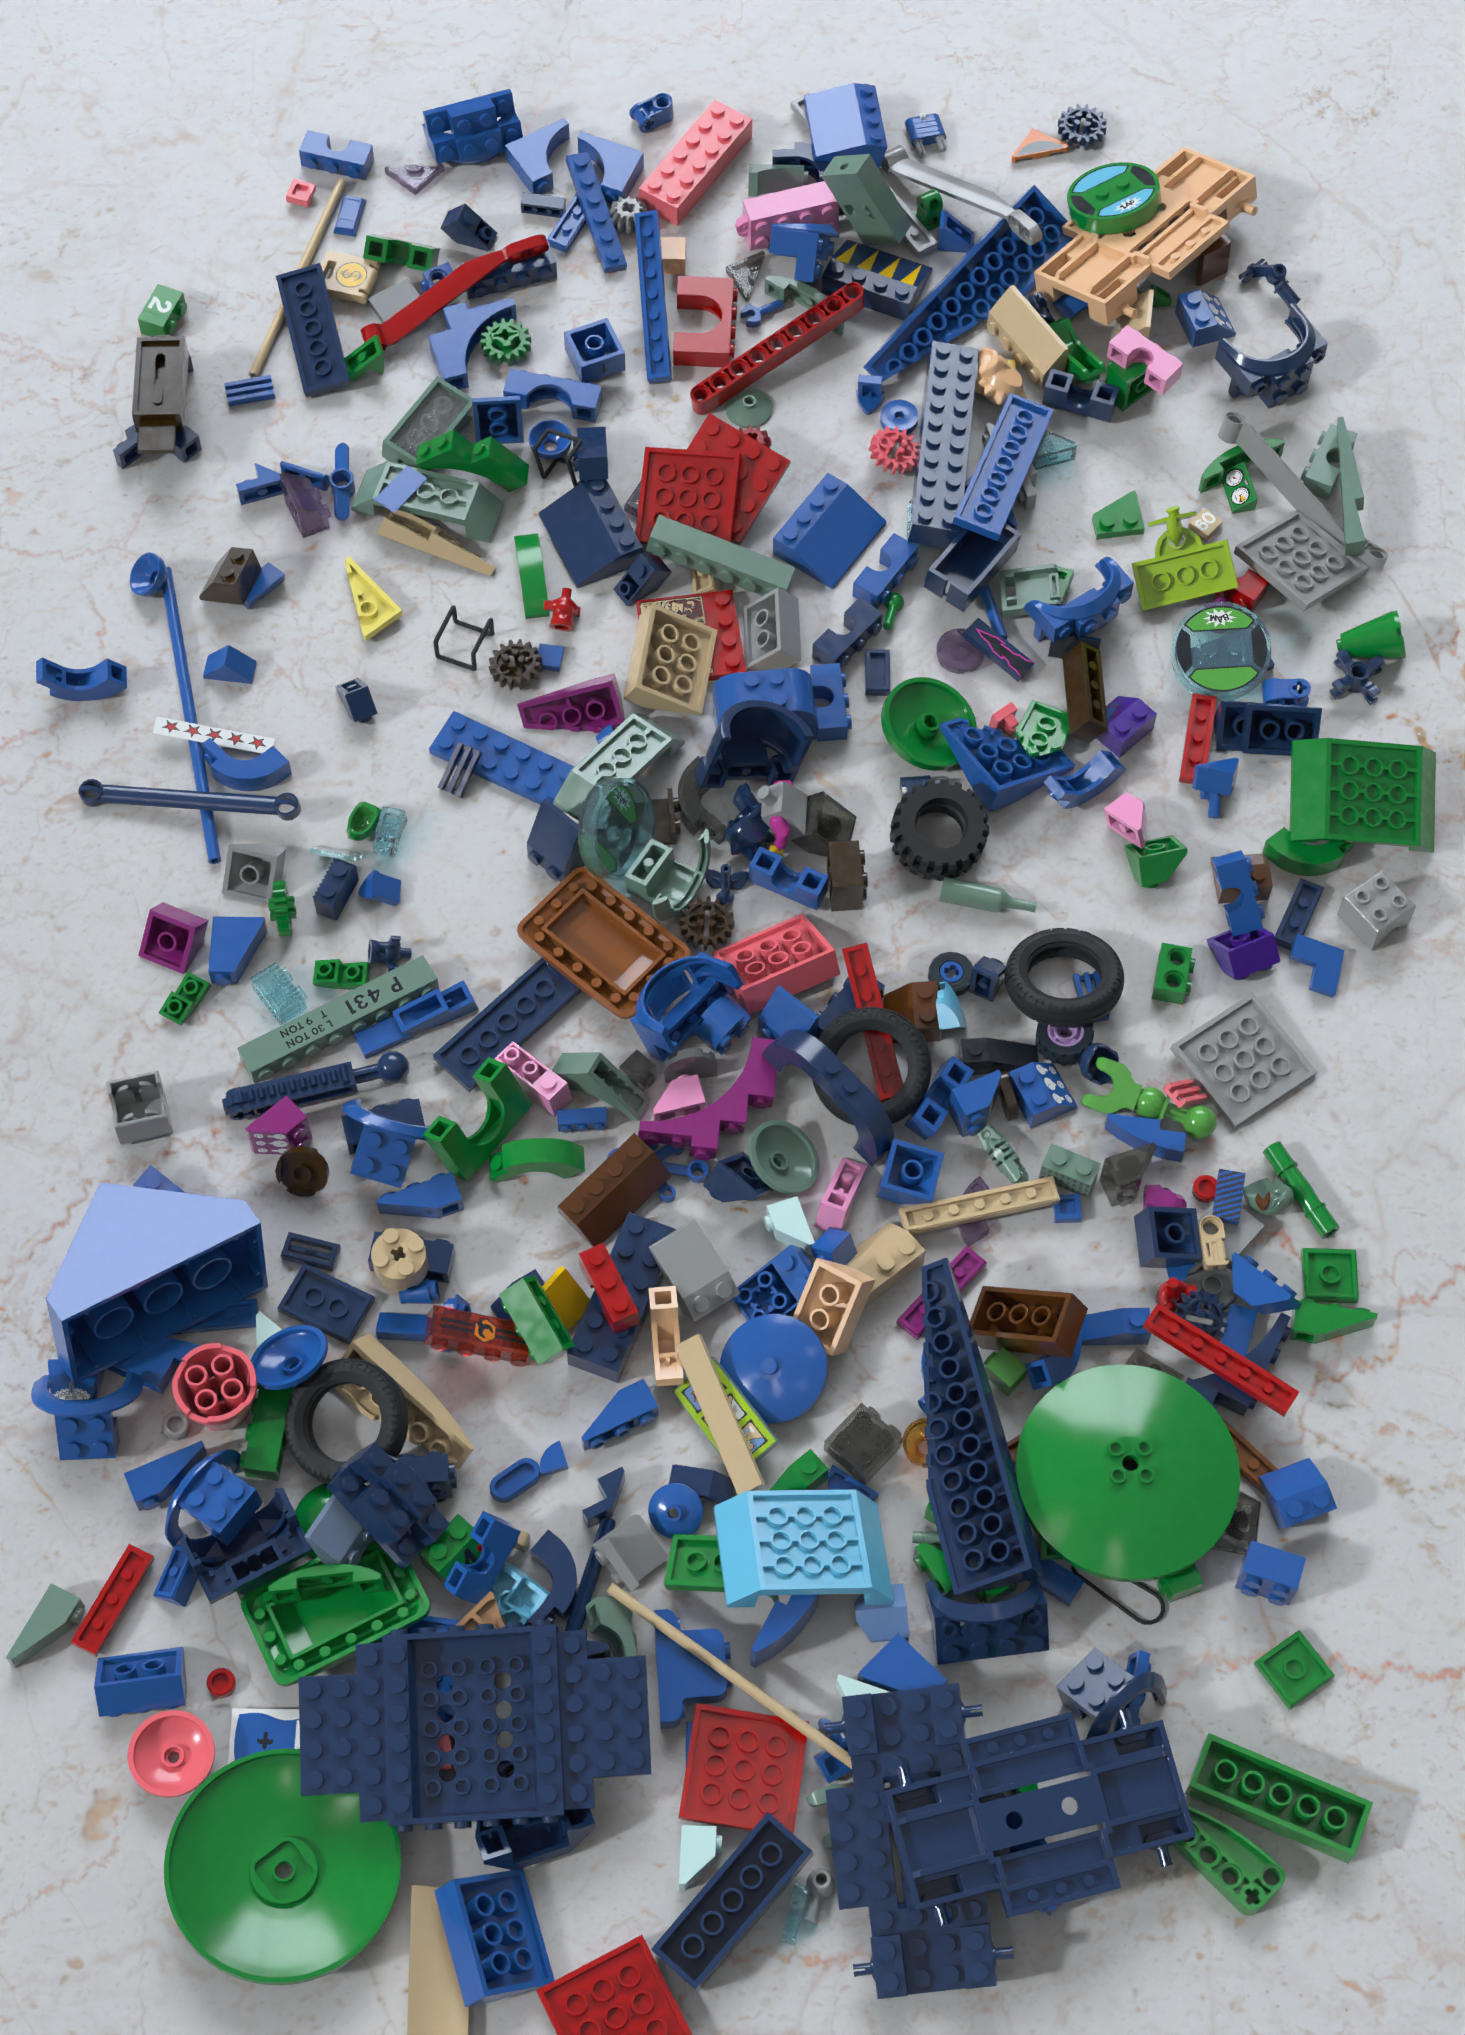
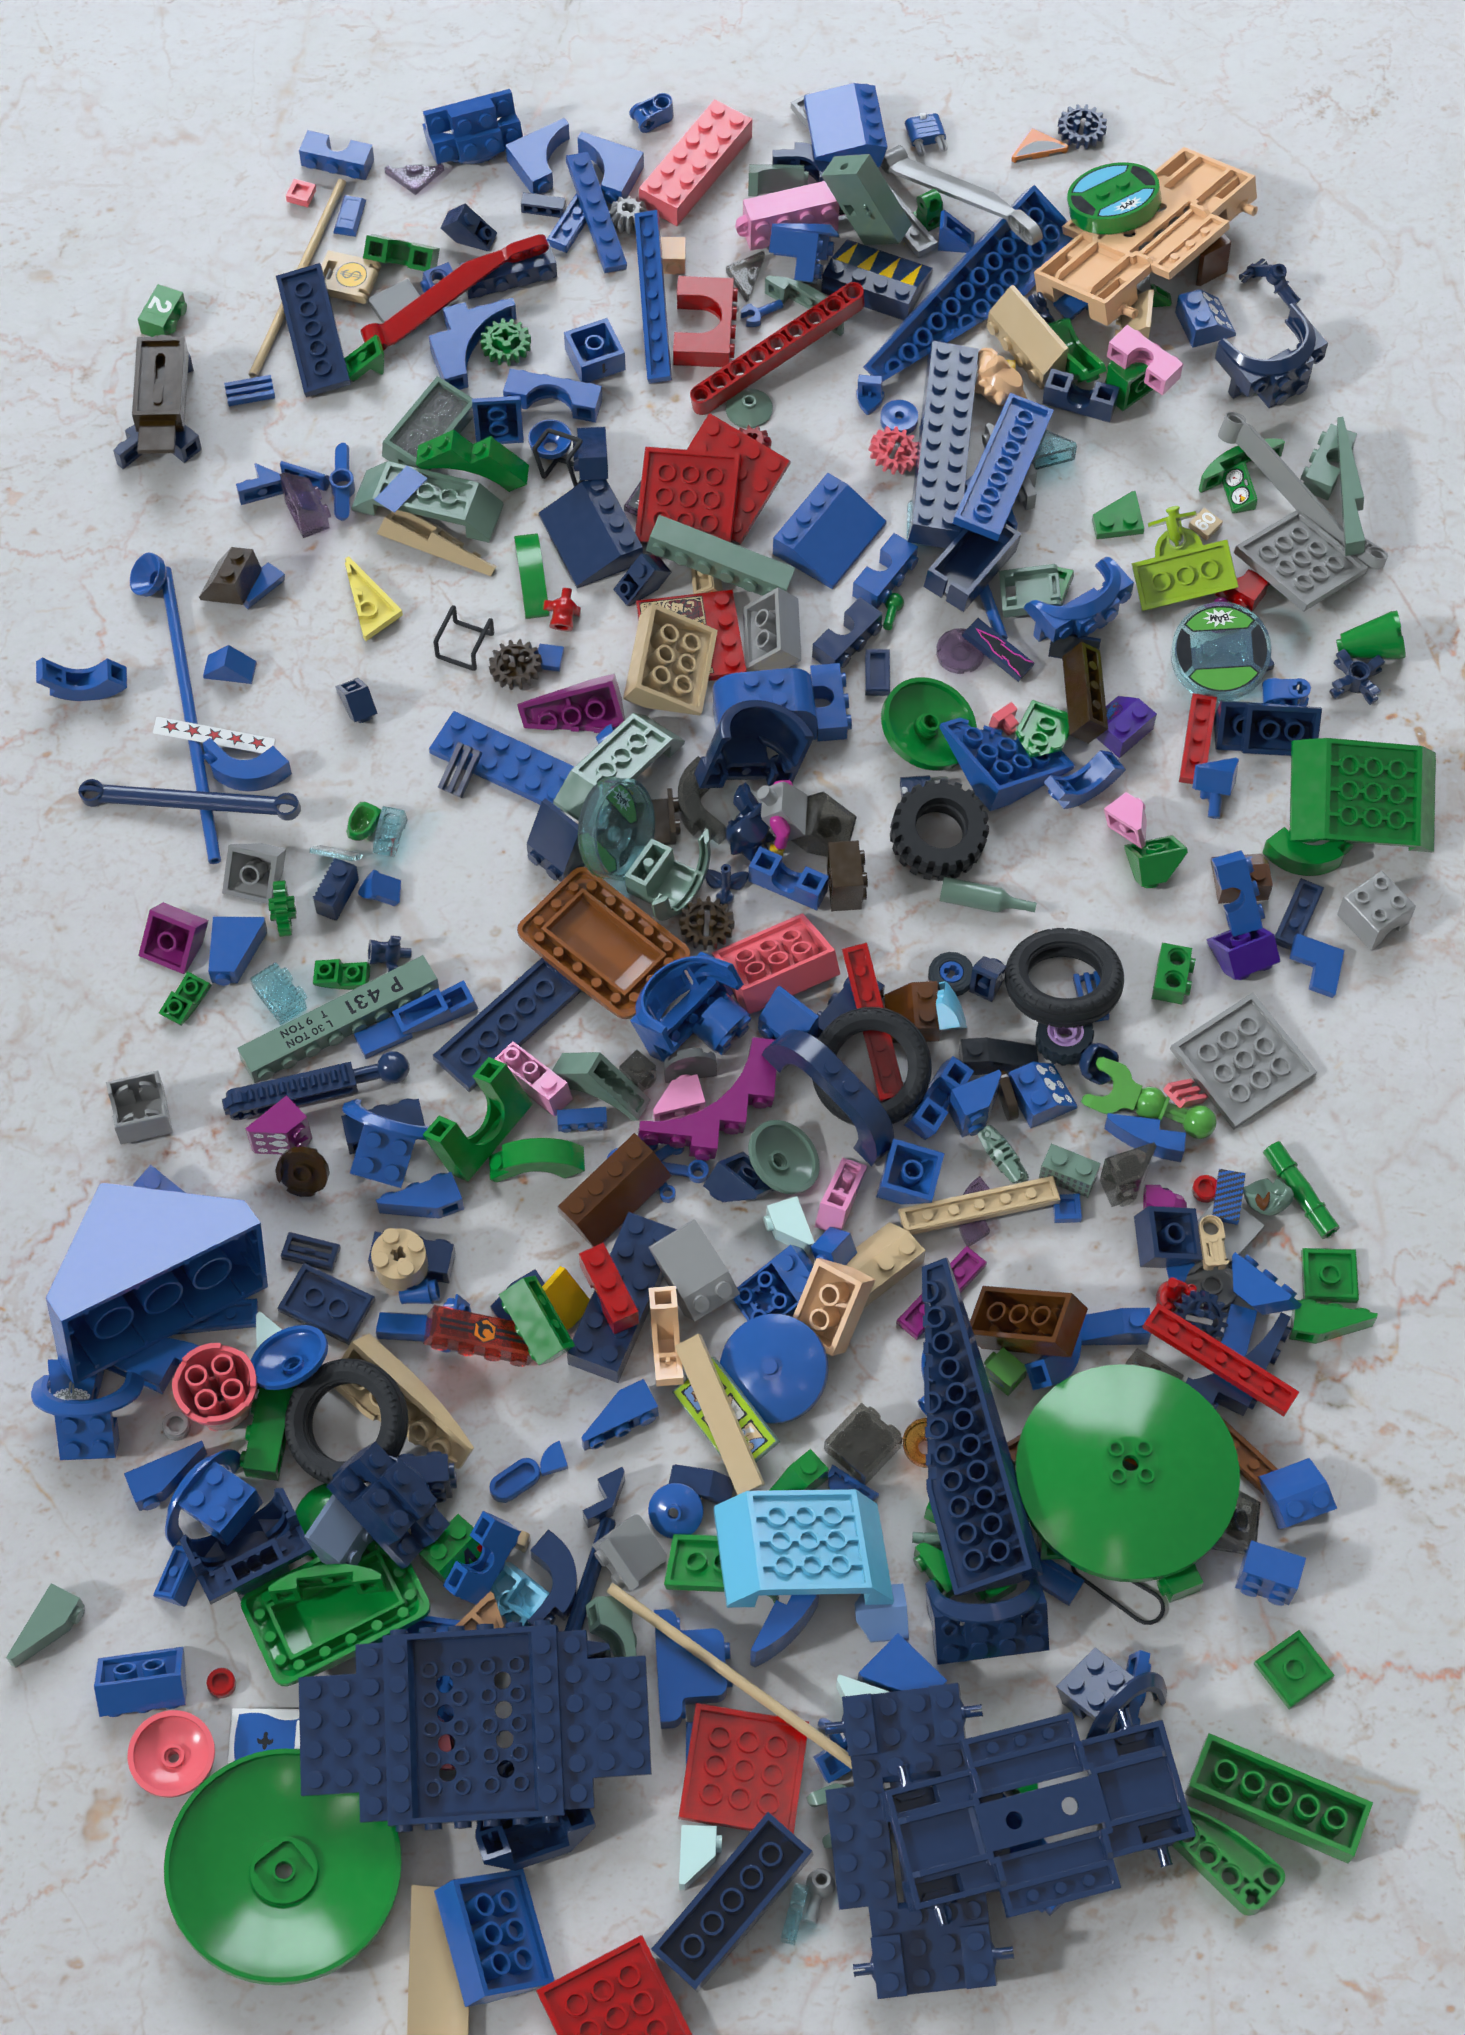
(112, 1600): red plate -> none

